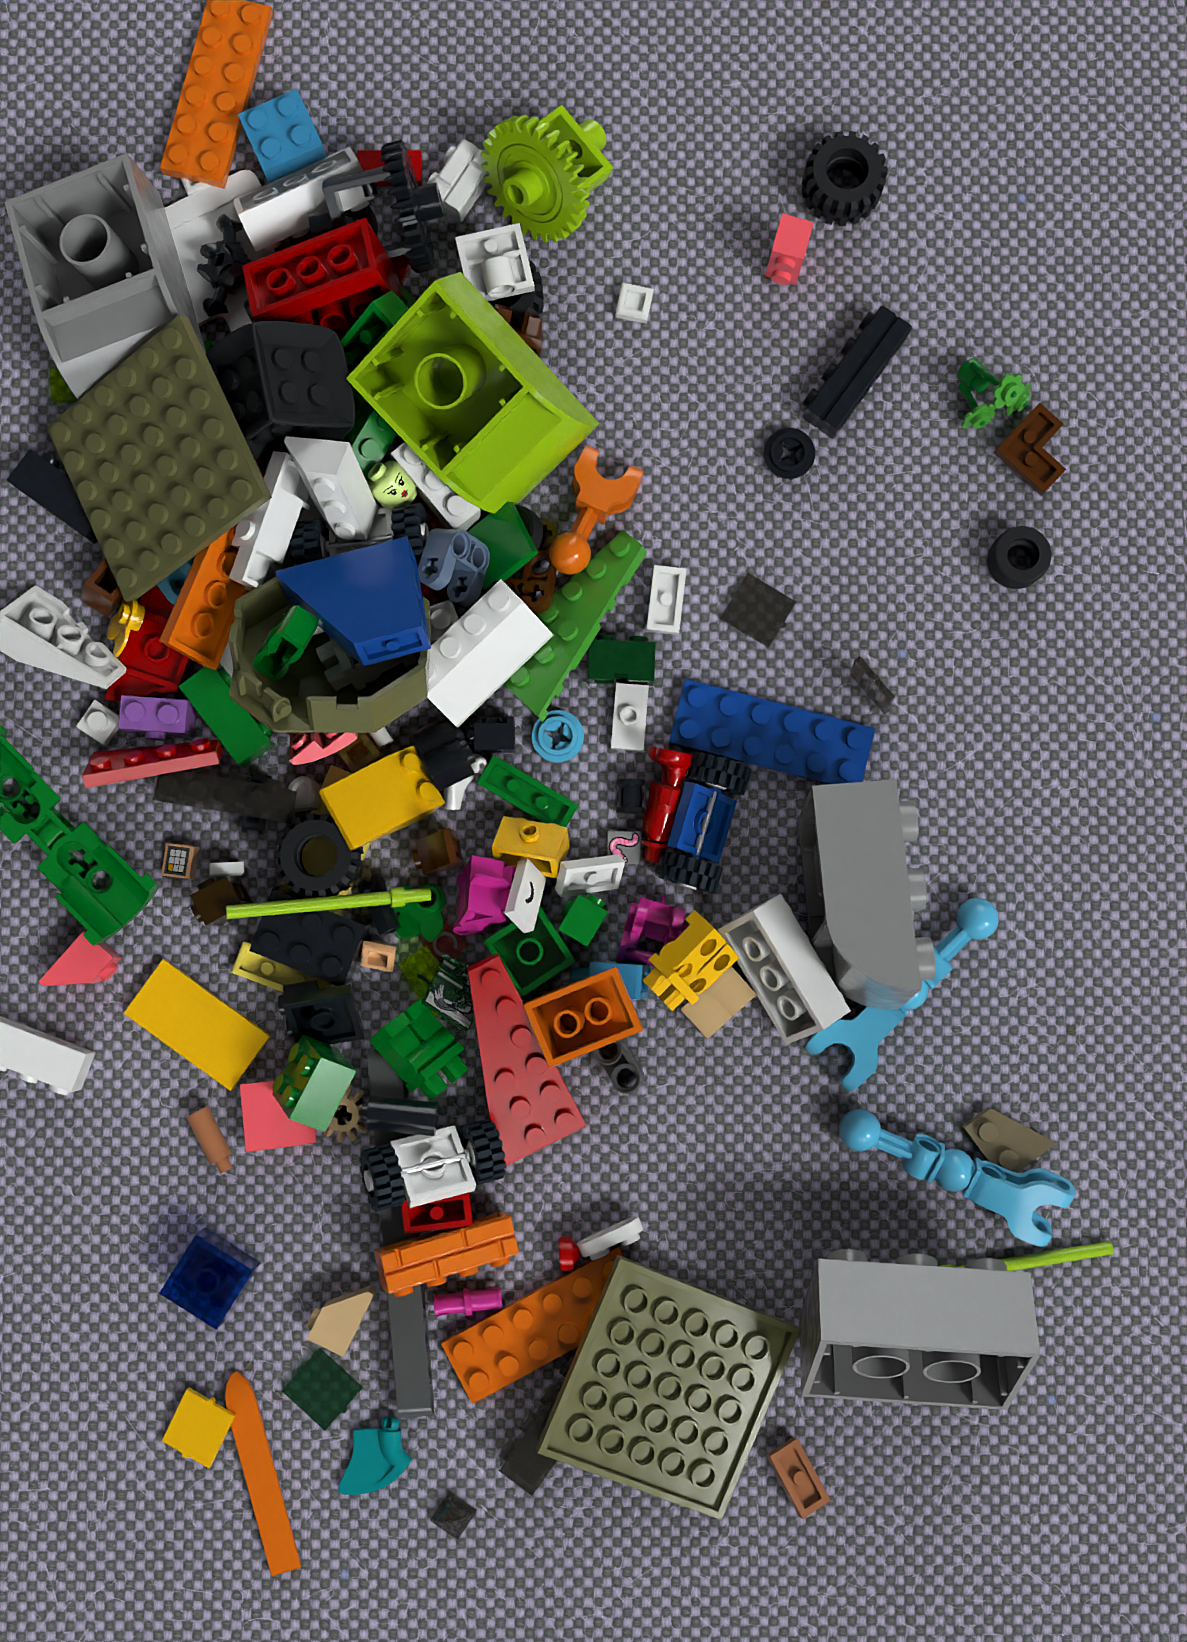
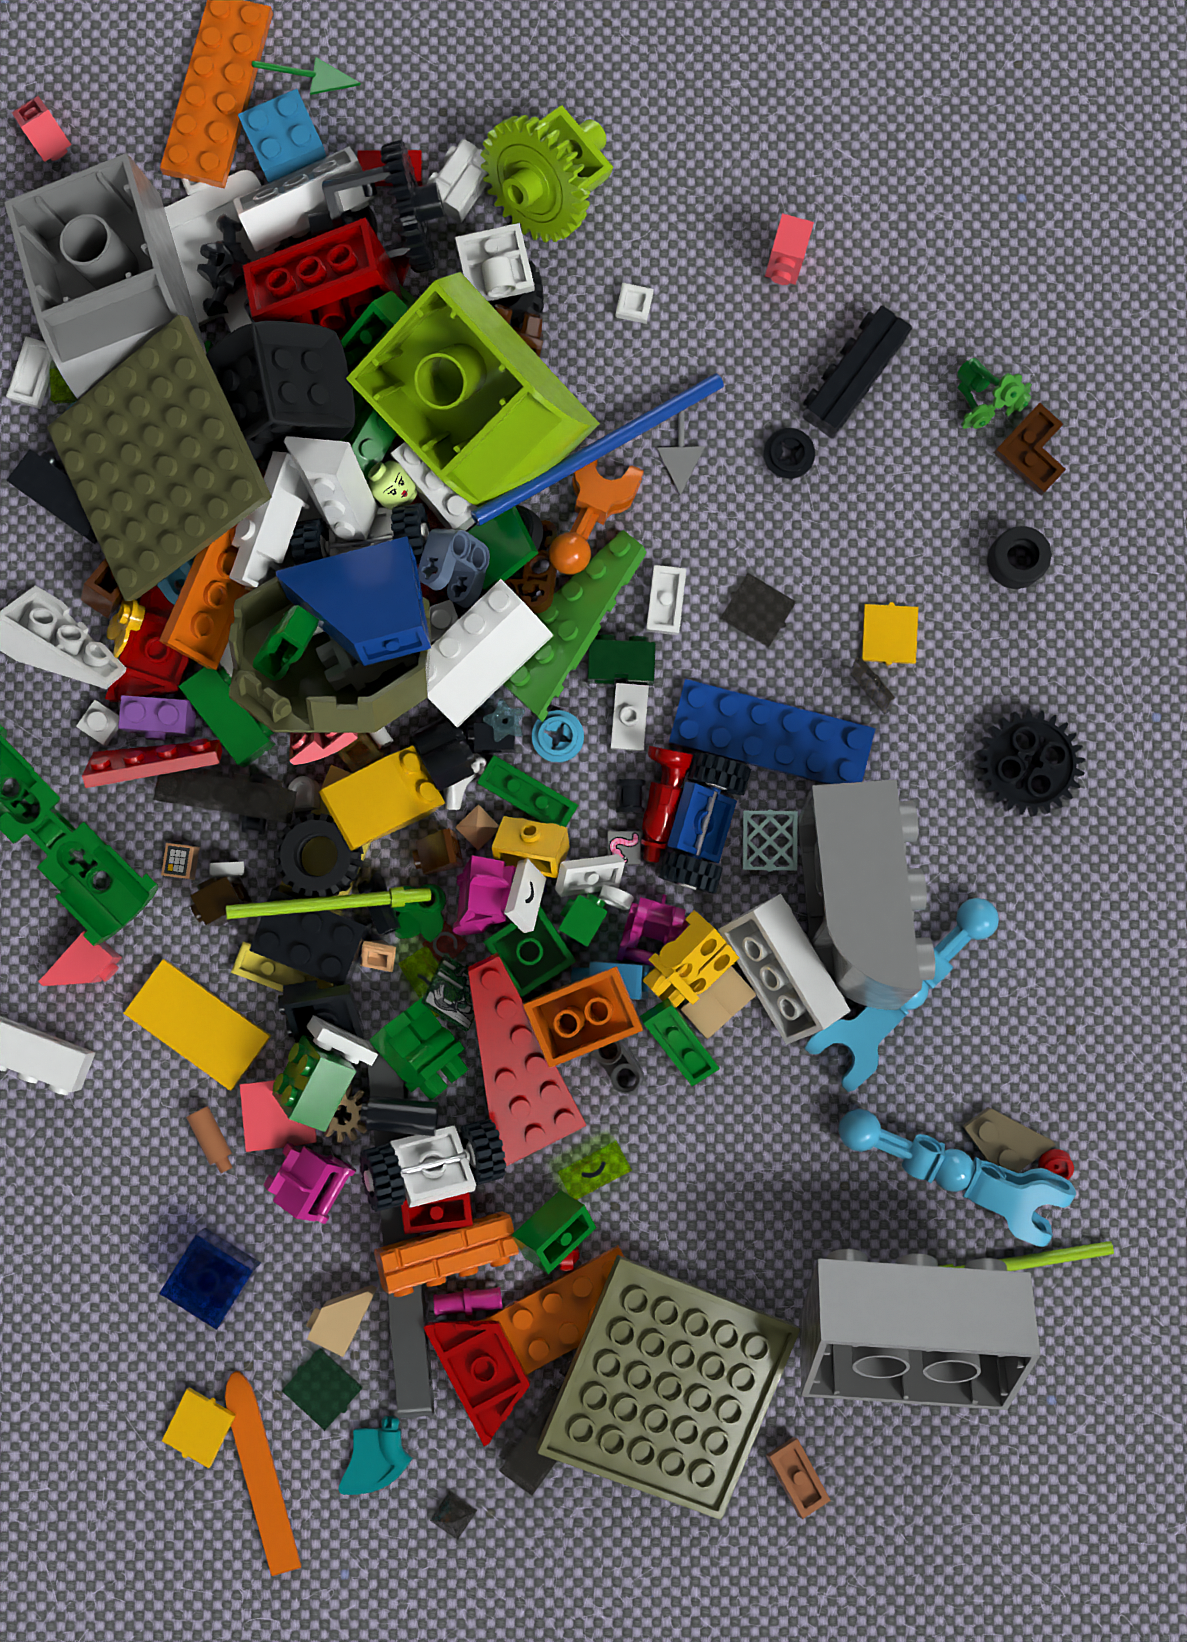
(31, 374): none -> white tile
(42, 129): none -> coral slope
(303, 1178): none -> dark pink piece
(323, 76): none -> piece
(351, 1046): none -> white plate
(478, 827): none -> light nougat slope
(481, 1370): none -> red wing
(501, 712): none -> clear light blue plate
(554, 1231): none -> green brick
(594, 1170): none -> clear neon green tile
(598, 449): none -> blue piece
(616, 897): none -> white tile
(624, 1232): white plate -> none
(679, 1042): none -> green plate
(680, 460): none -> light grey piece
(793, 815): none -> light aqua window
(852, 155): black tyre -> none
(889, 634): none -> yellow piece
(1056, 777): none -> black gear
(1057, 1162): none -> red tile

